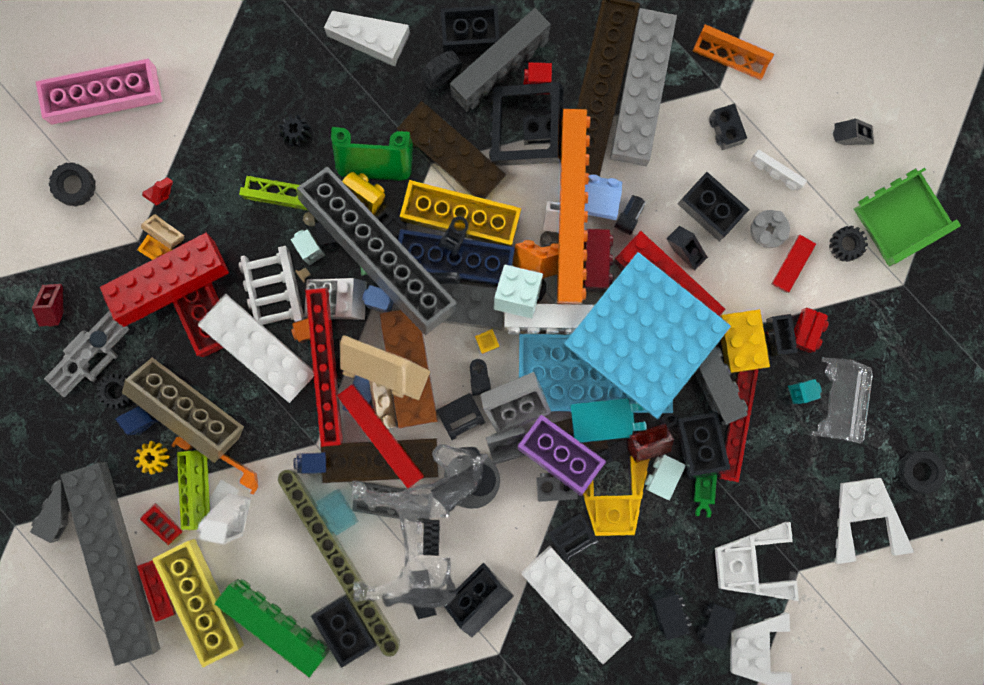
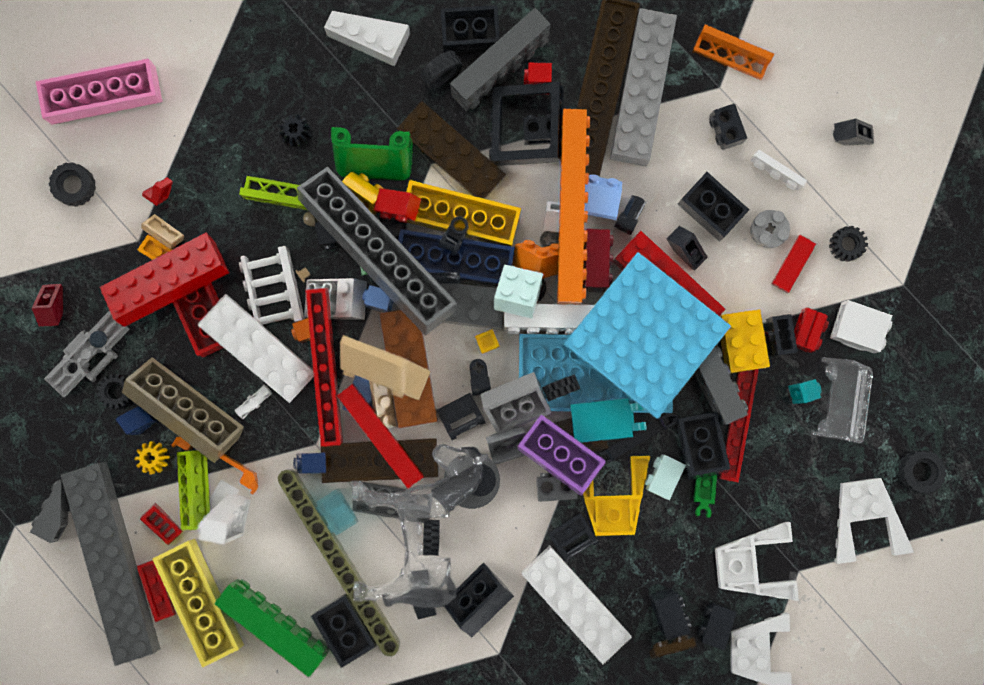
(253, 401): none -> white pin
(307, 246): light aqua brick -> none
(397, 205): none -> red brick
(561, 387): none -> black tyre
(650, 443): clear red brick -> none
(679, 644): none -> dark brown plate
(861, 327): none -> white brick
(904, 217): bright green panel -> none

